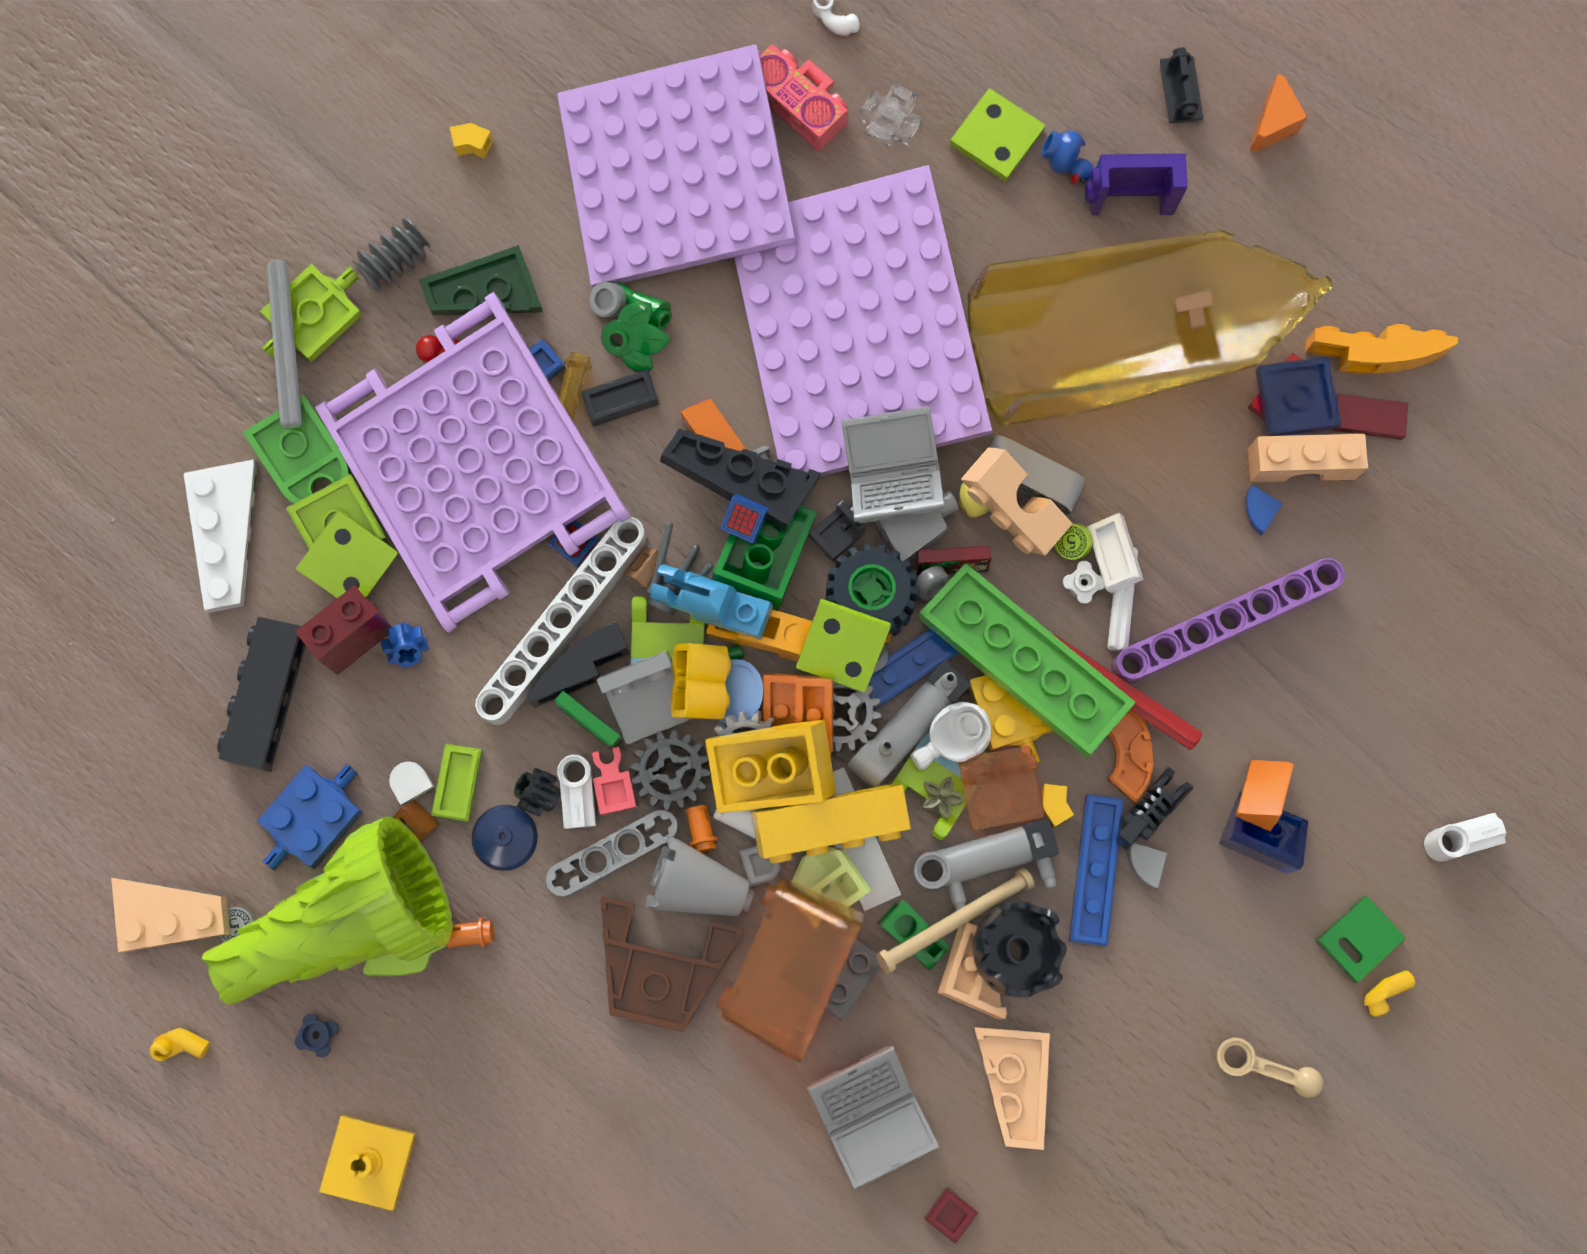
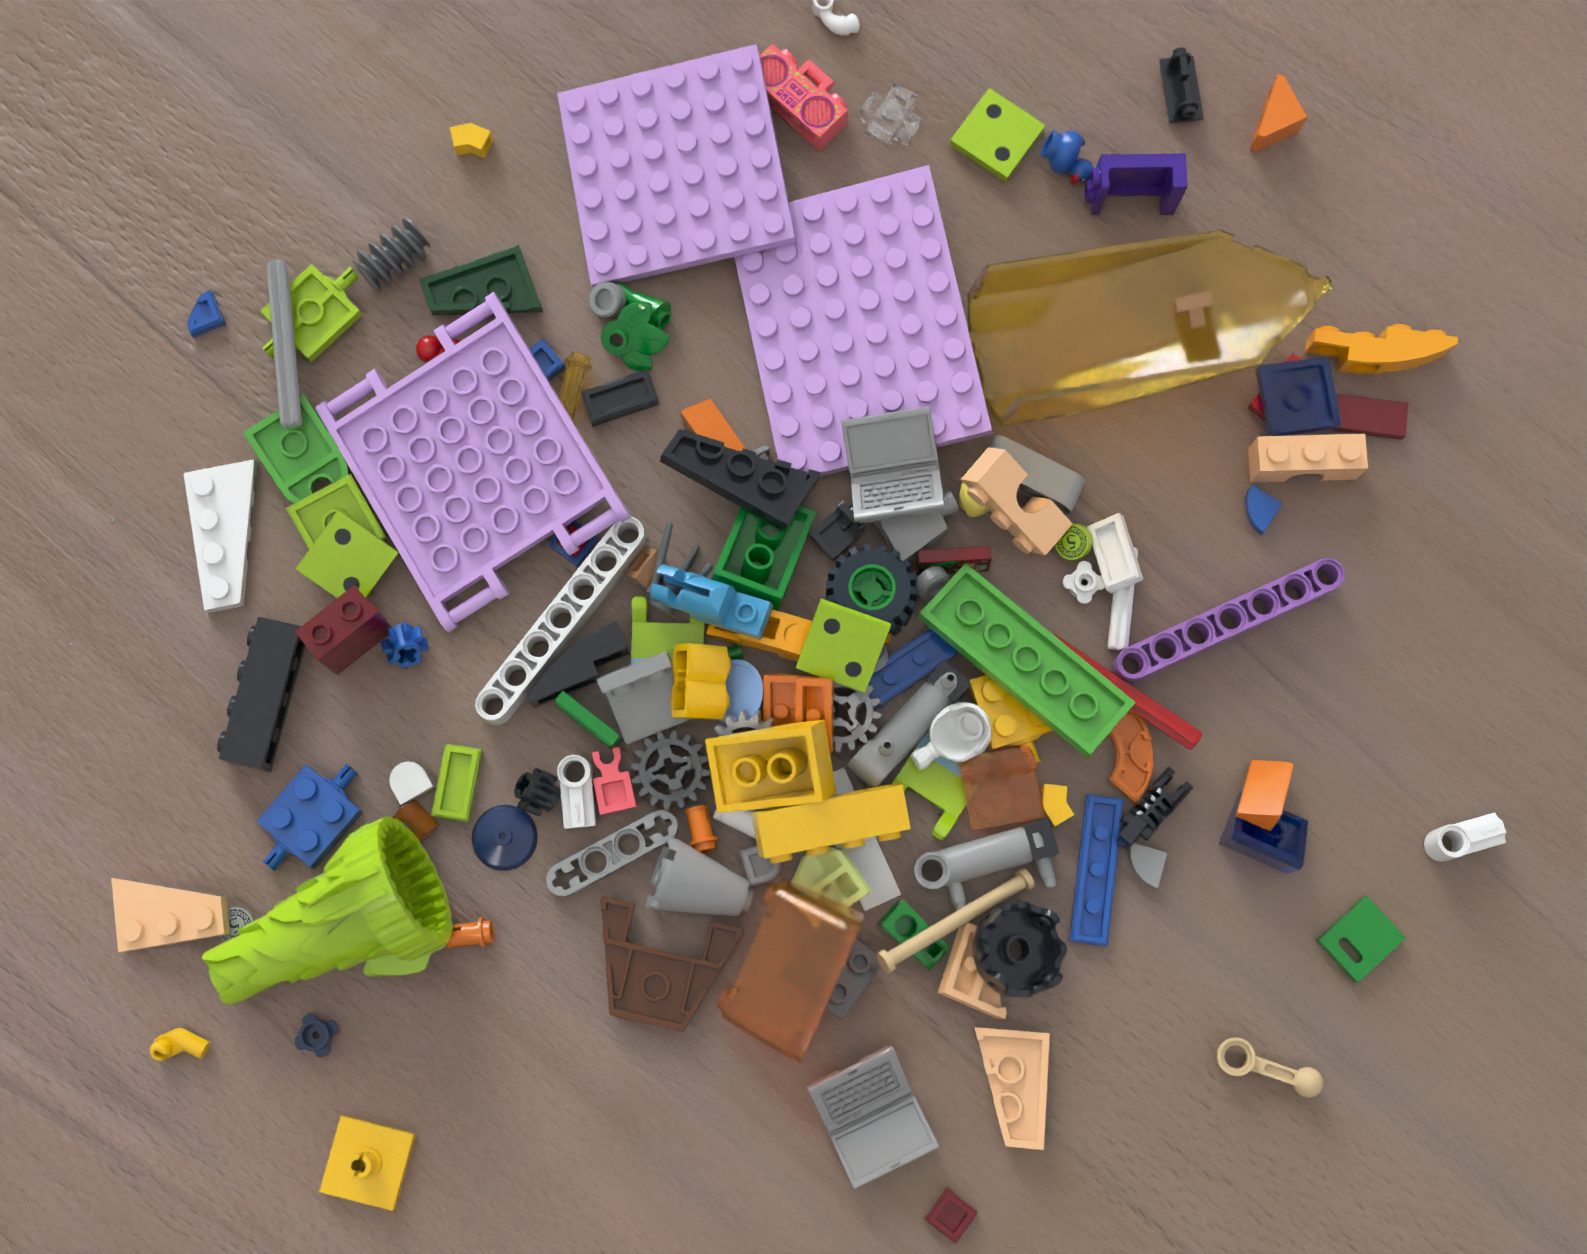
(205, 315): none -> blue tile
(744, 518): tile -> none
(942, 797): olive plant -> none
(1385, 989): yellow arm -> none

